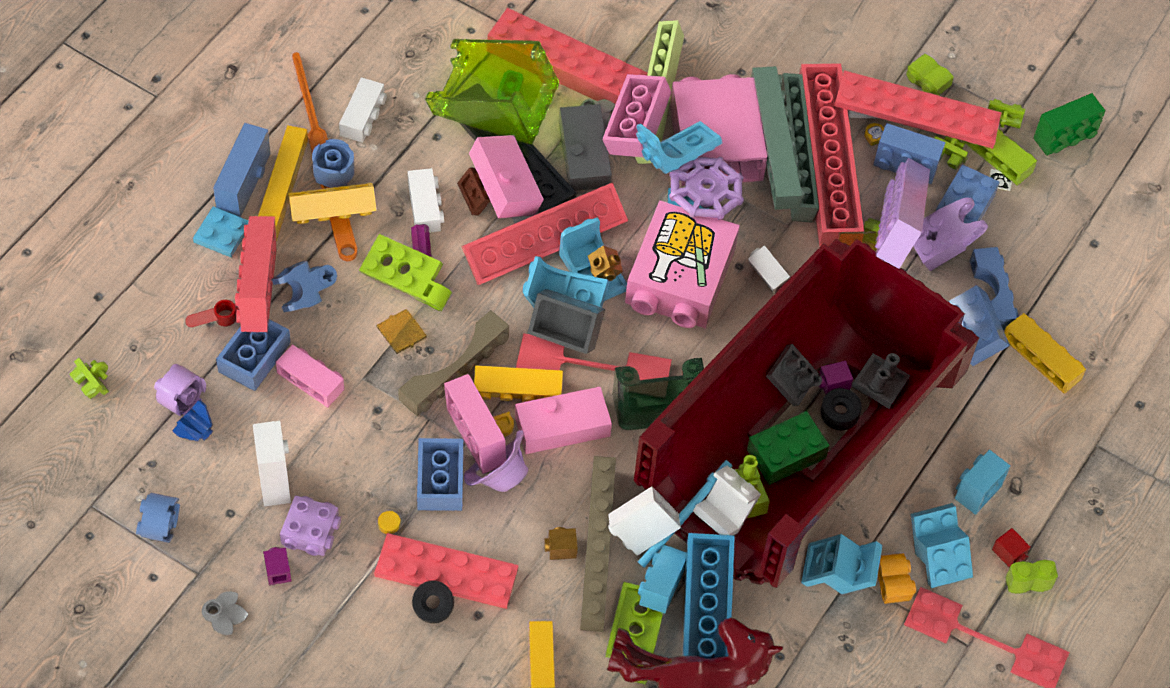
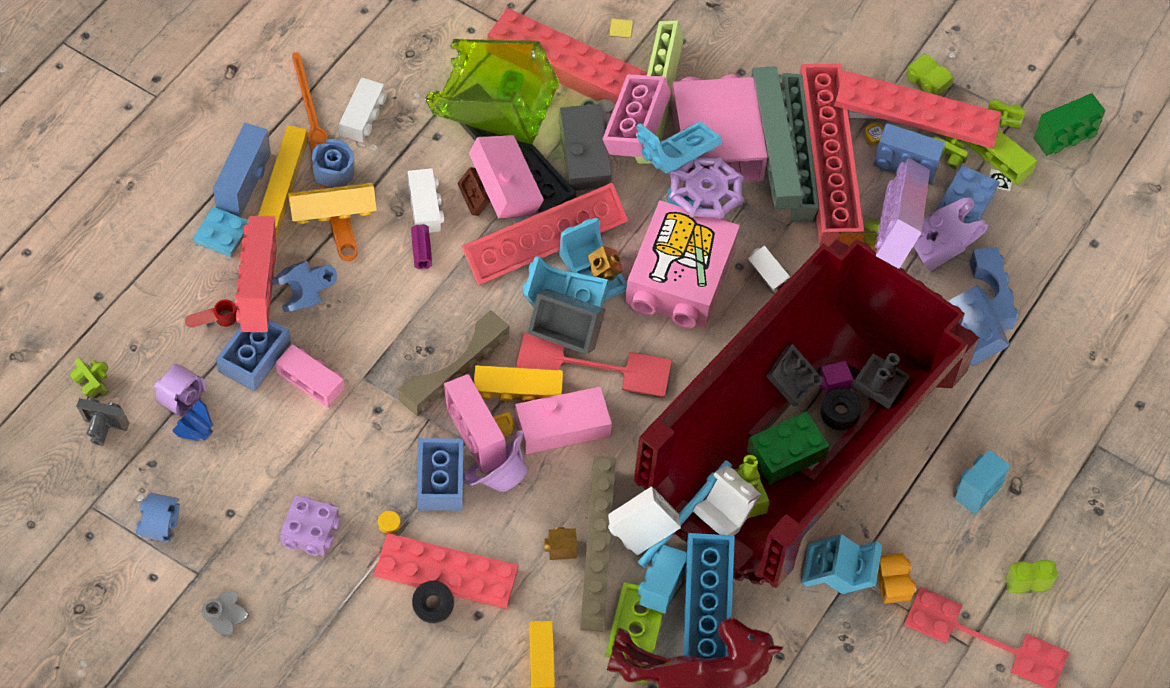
(101, 418): none -> dark grey plate
(272, 463): white brick -> none
(277, 565): magenta brick -> none
(401, 331): clear yellow piece -> none
(416, 282): lime hinge -> none
(621, 28): none -> light yellow sticker
(642, 401): clear green windscreen -> none
(942, 545): medium azure bracket -> none
(1011, 548): red brick -> none
(1044, 353): yellow brick -> none

